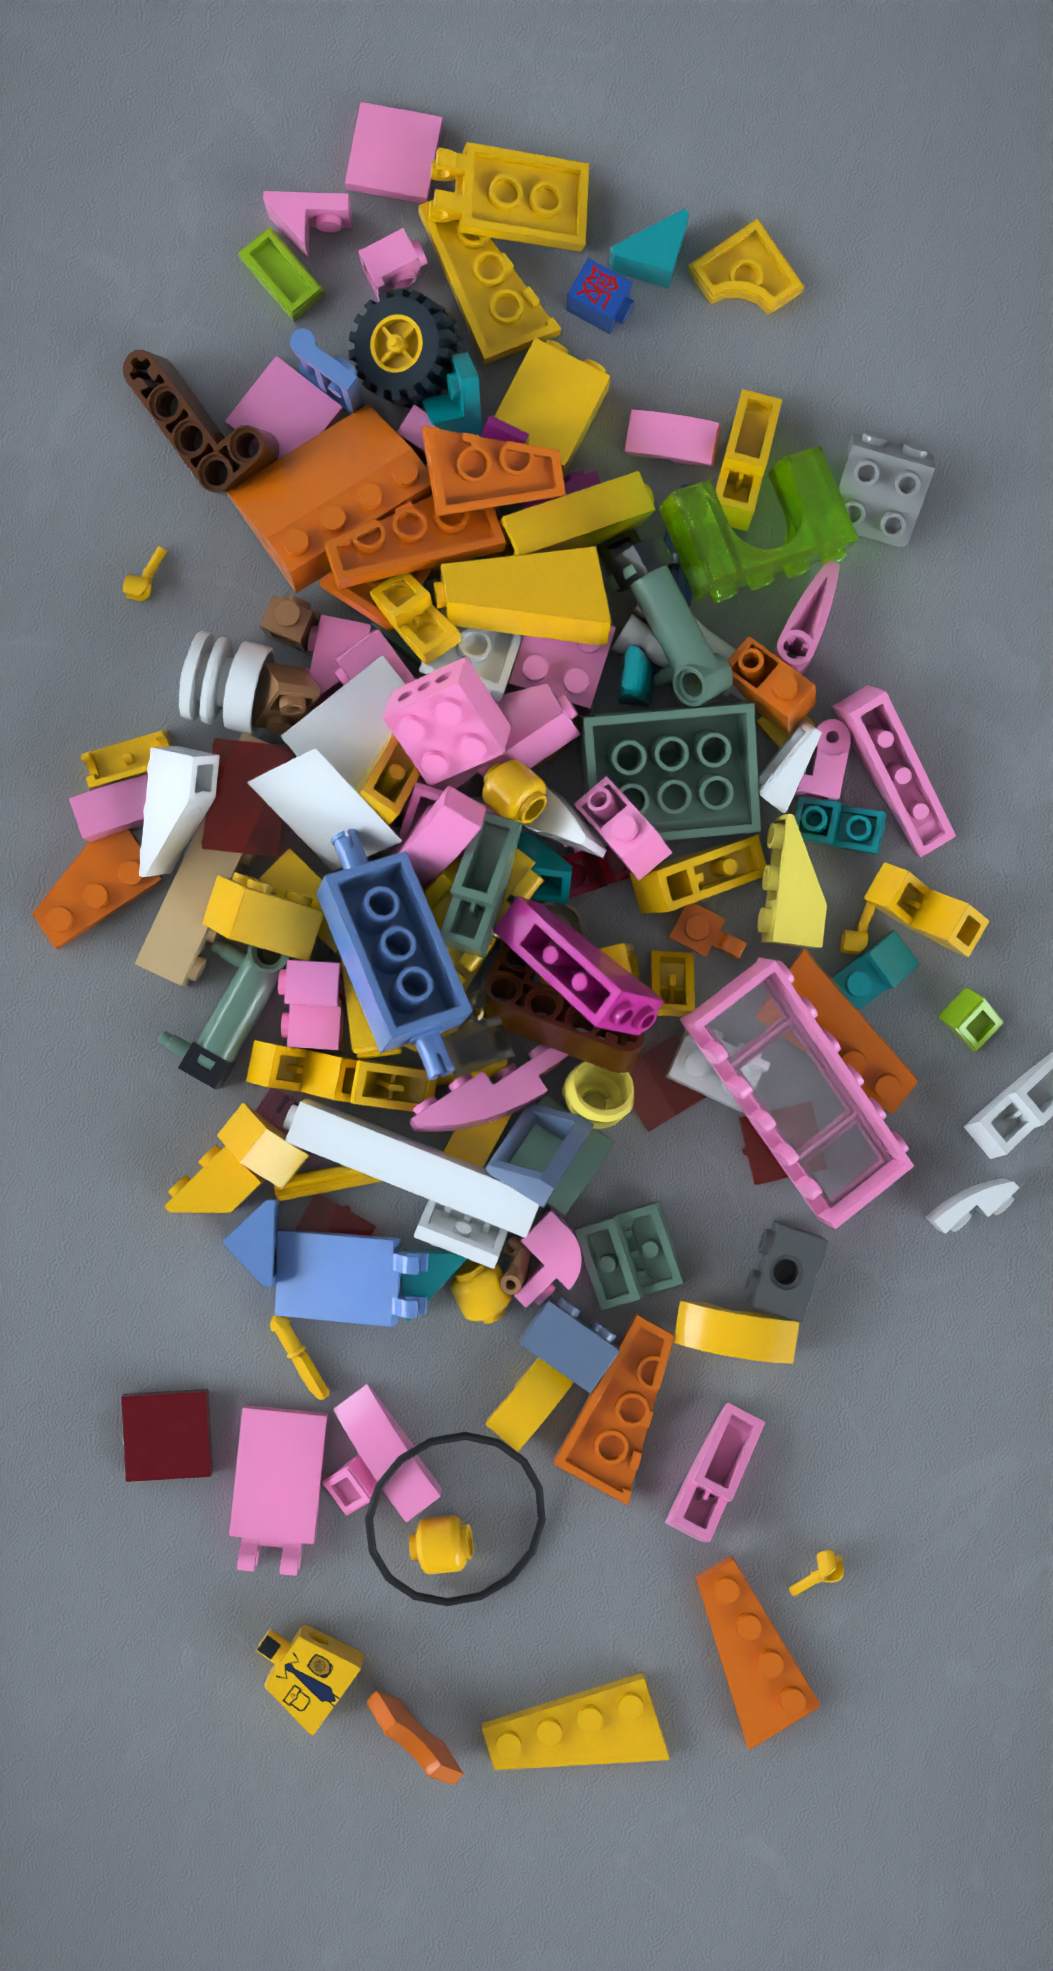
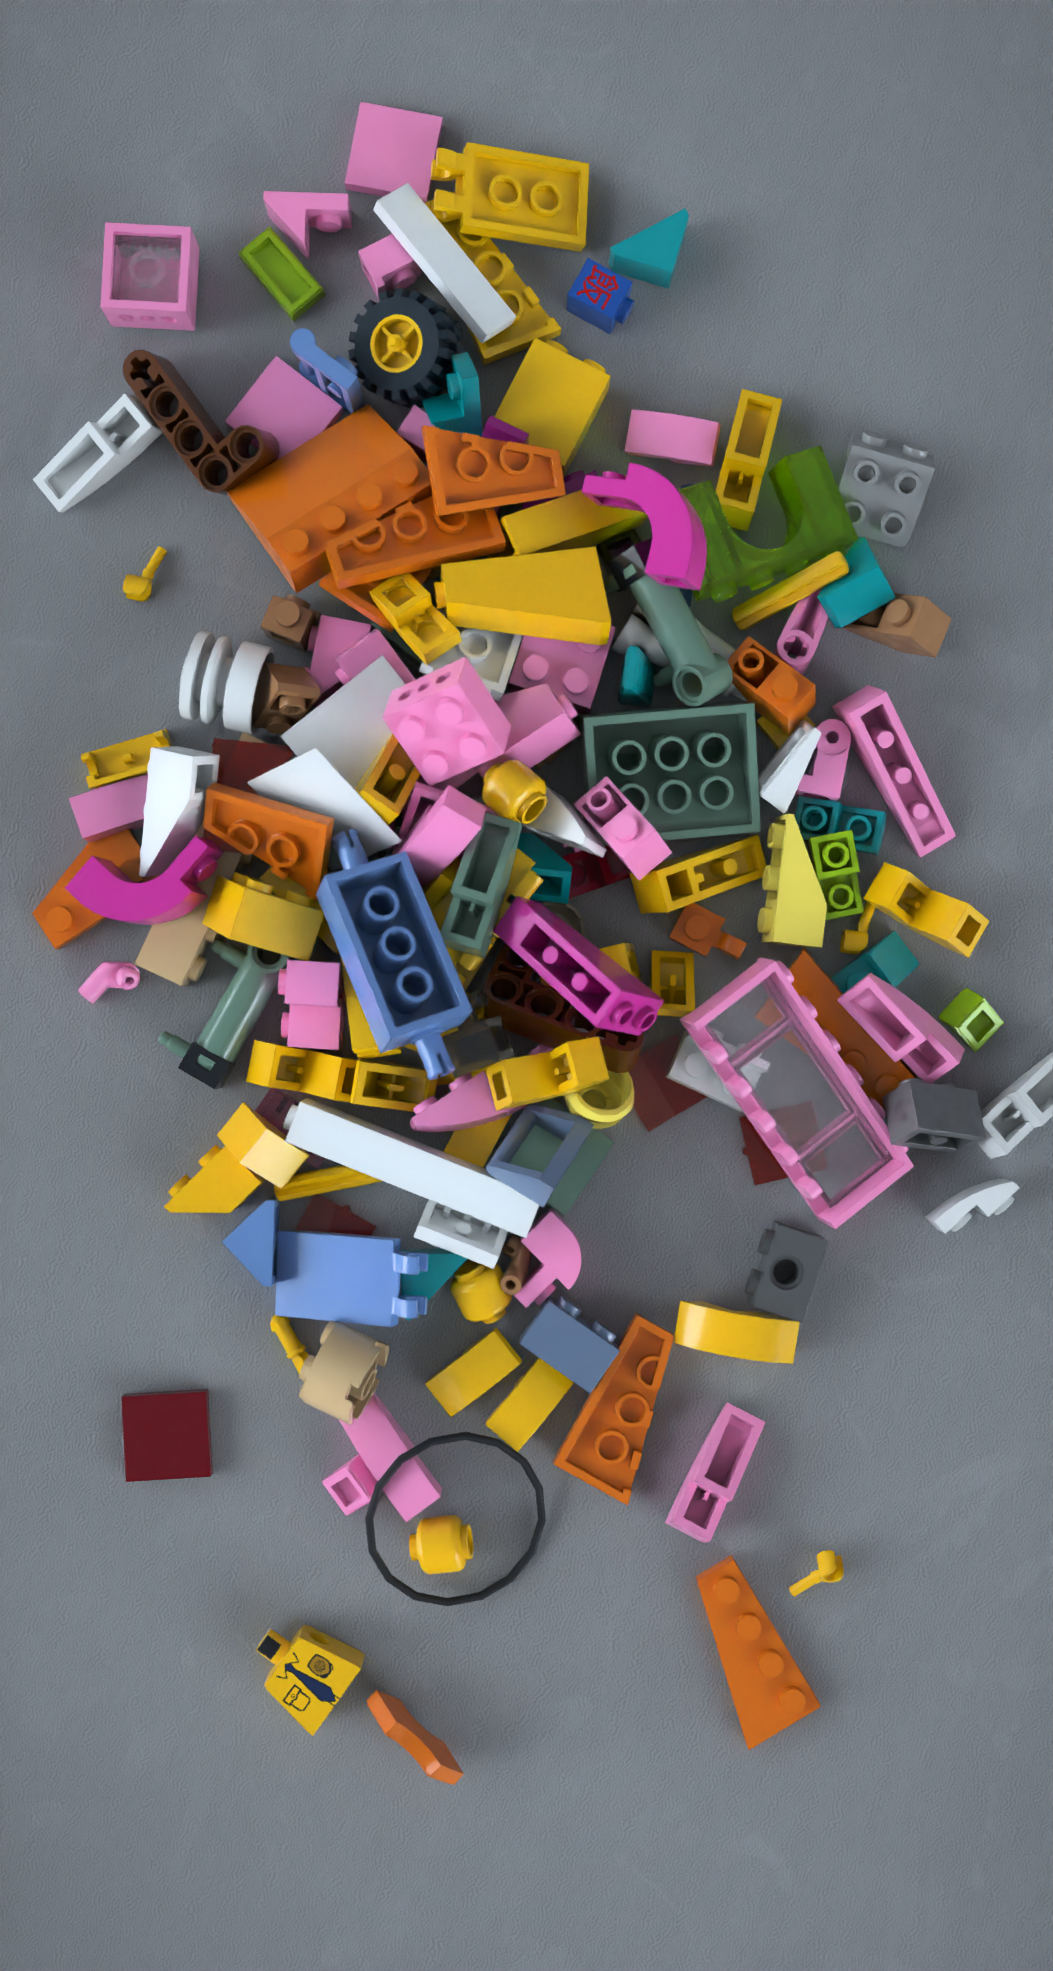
(98, 453): none -> white slope
(110, 975): none -> bright pink arm
(150, 276): none -> piece
(163, 899): none -> dark pink arch
(277, 833): none -> orange wing
(277, 1483): bright pink tile -> none
(342, 1372): none -> tan brick
(444, 262): none -> white tile
(473, 1372): none -> yellow slope
(547, 1074): none -> yellow brick
(584, 1728): yellow wing -> none
(630, 1255): sand green slope -> none
(678, 535): none -> dark pink arch
(747, 268): yellow tile -> none
(790, 590): none -> yellow axle
(836, 870): none -> lime slope
(858, 591): none -> teal slope
(902, 1028): none -> bright pink slope
(905, 624): none -> medium nougat slope
(933, 1116): none -> flat silver brick

